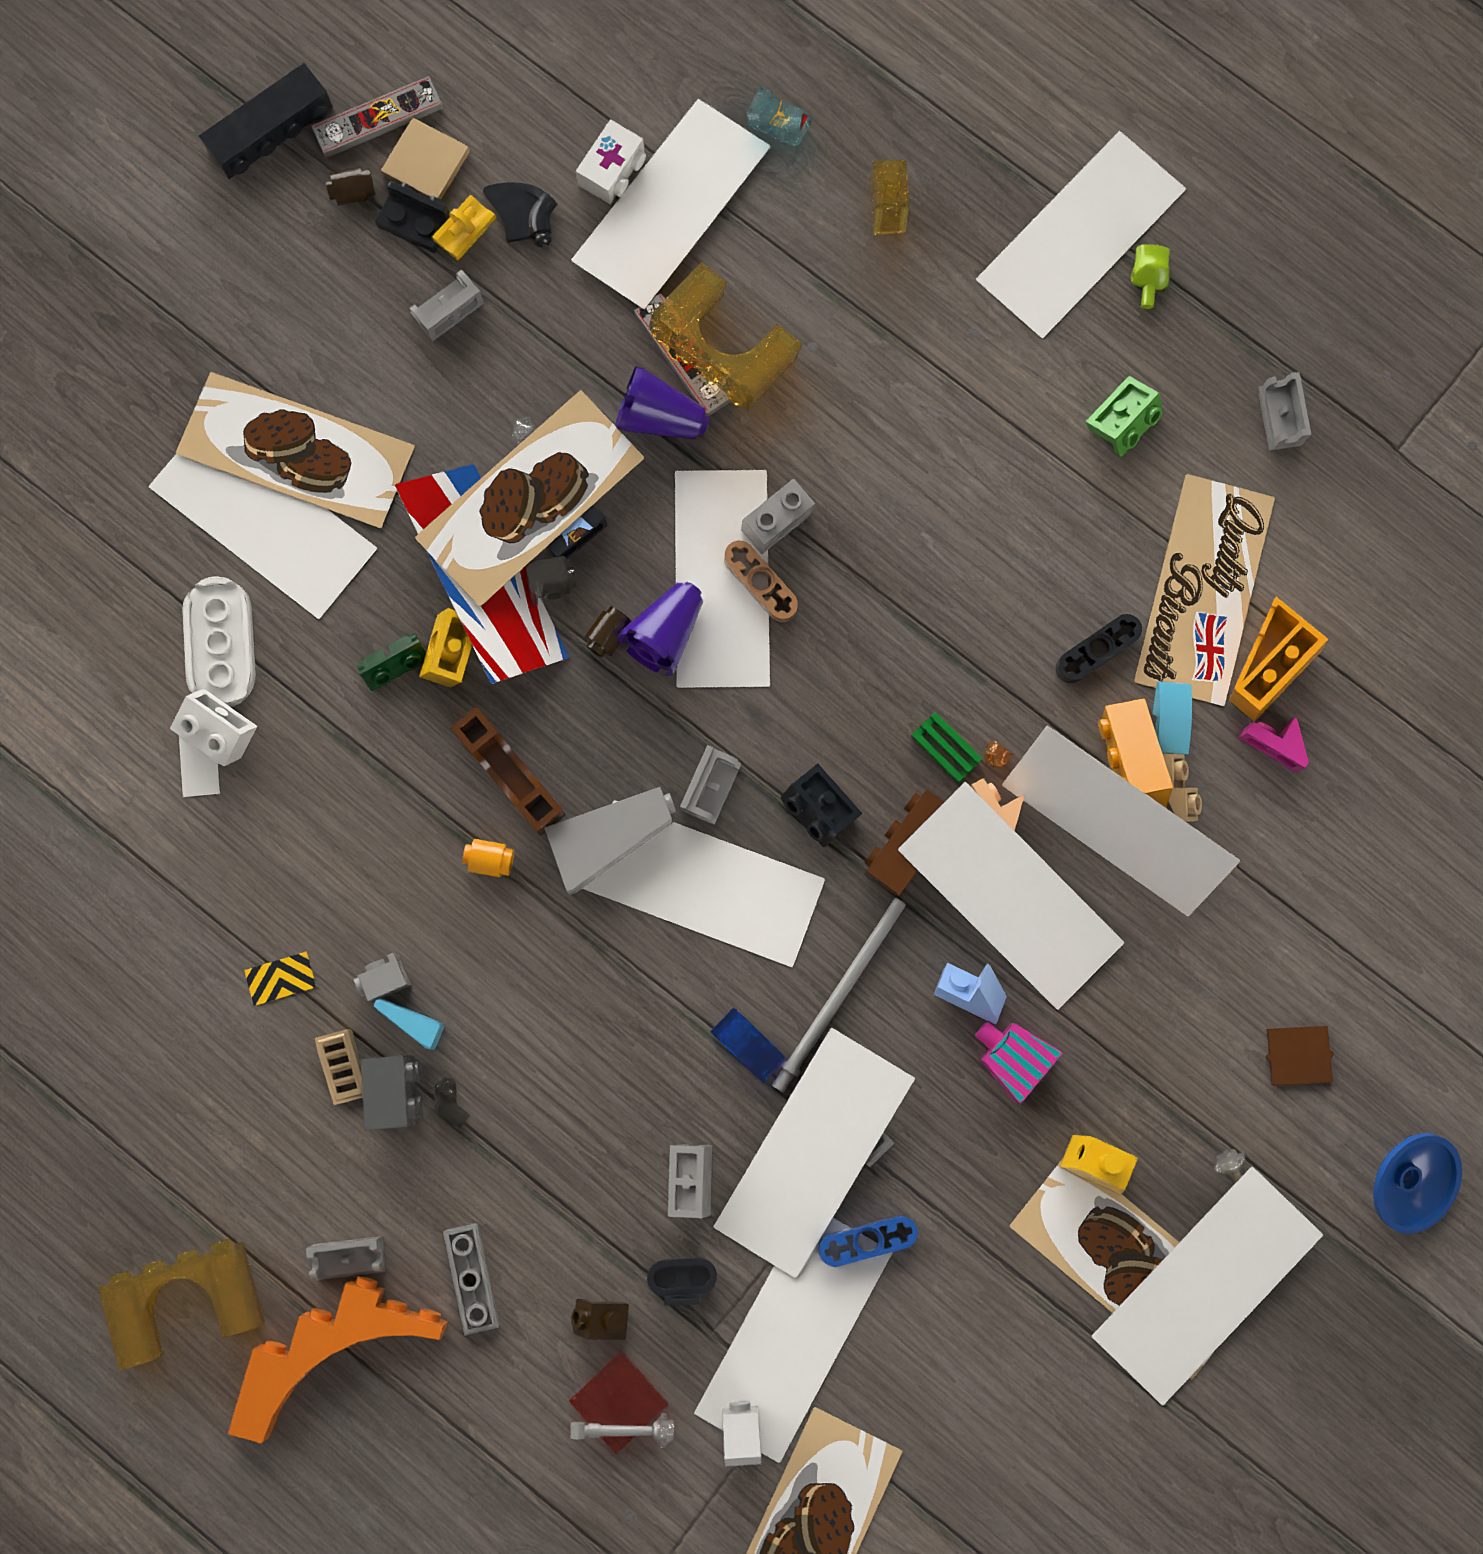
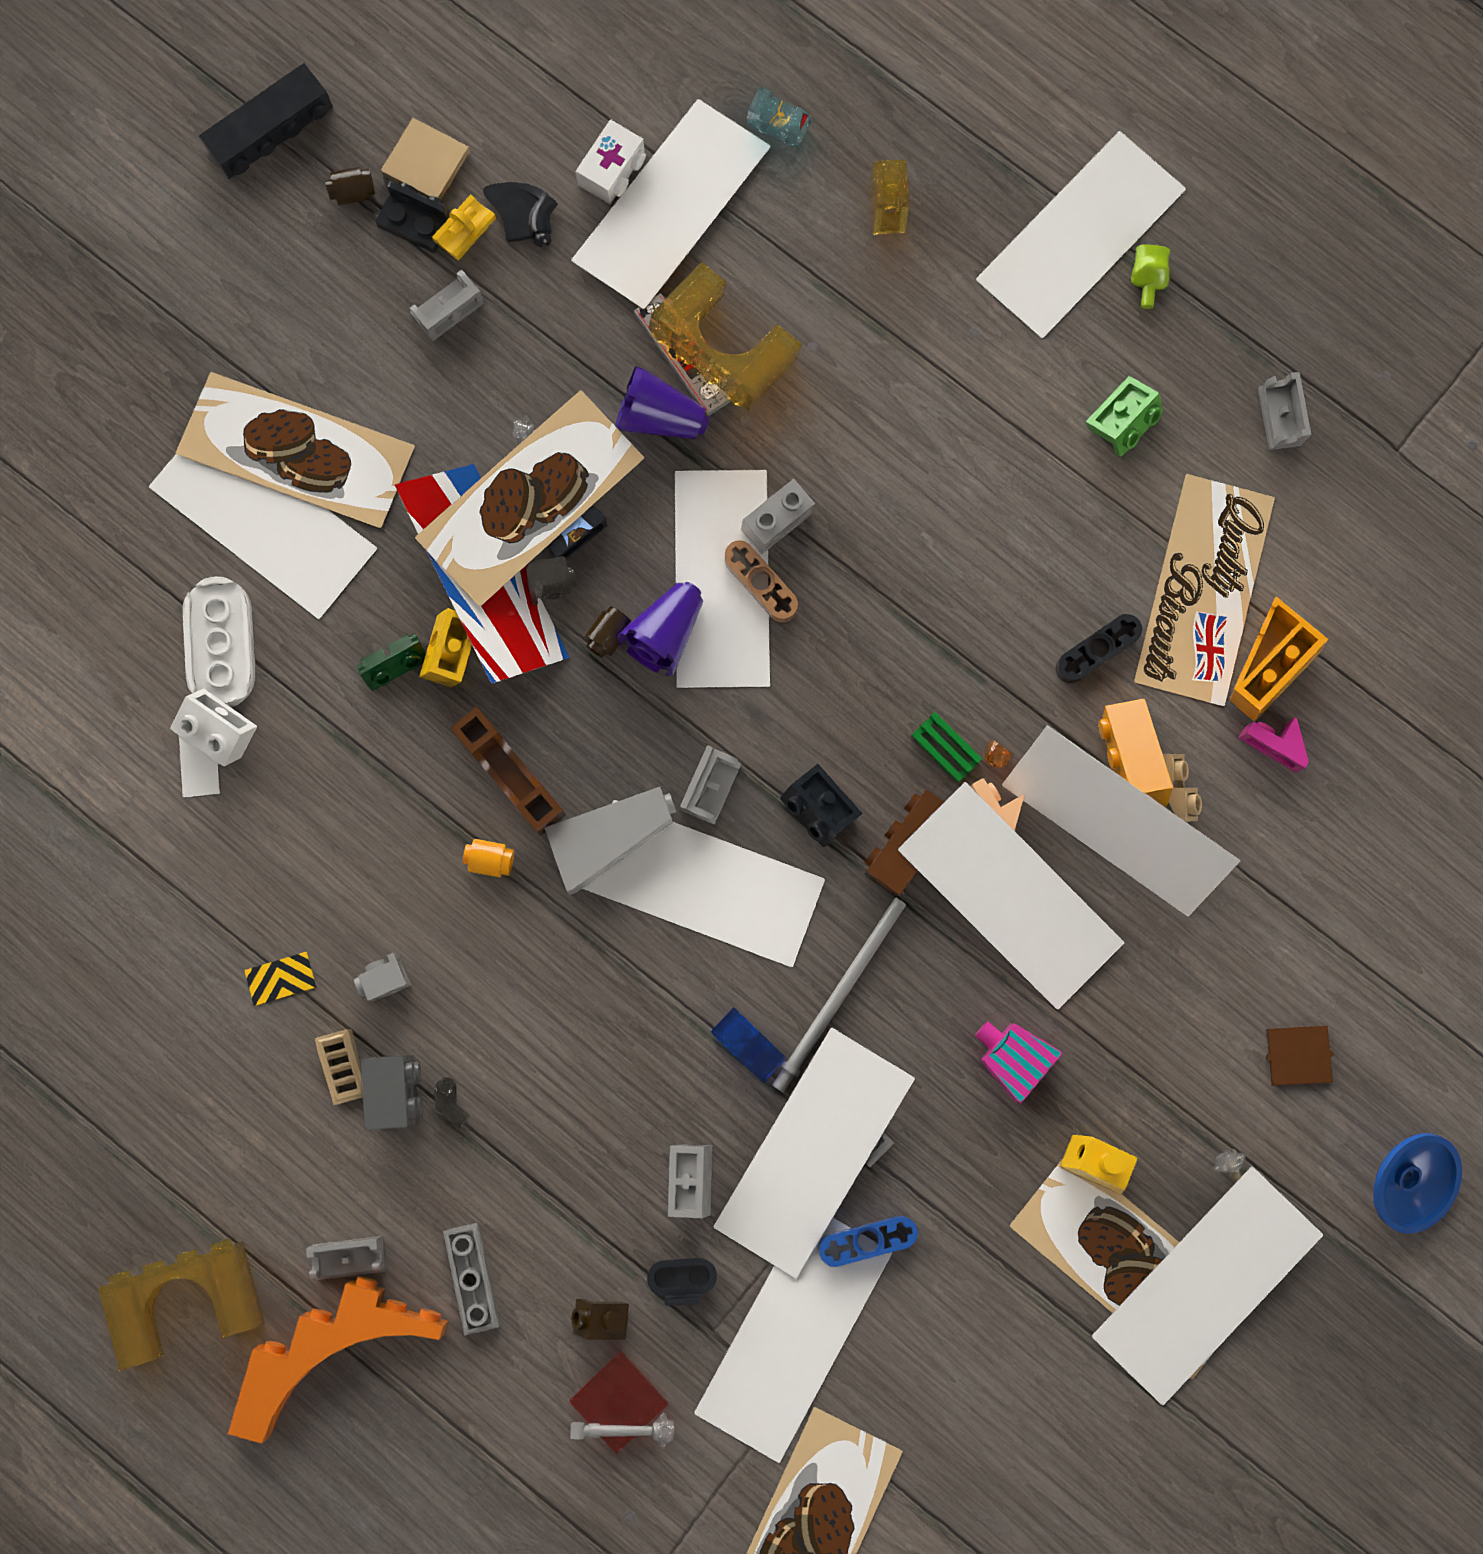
(377, 117): tile -> none
(419, 1027): medium azure slope -> none
(741, 1434): slope -> none
(977, 995): light blue slope -> none
(1174, 716): medium azure slope -> none

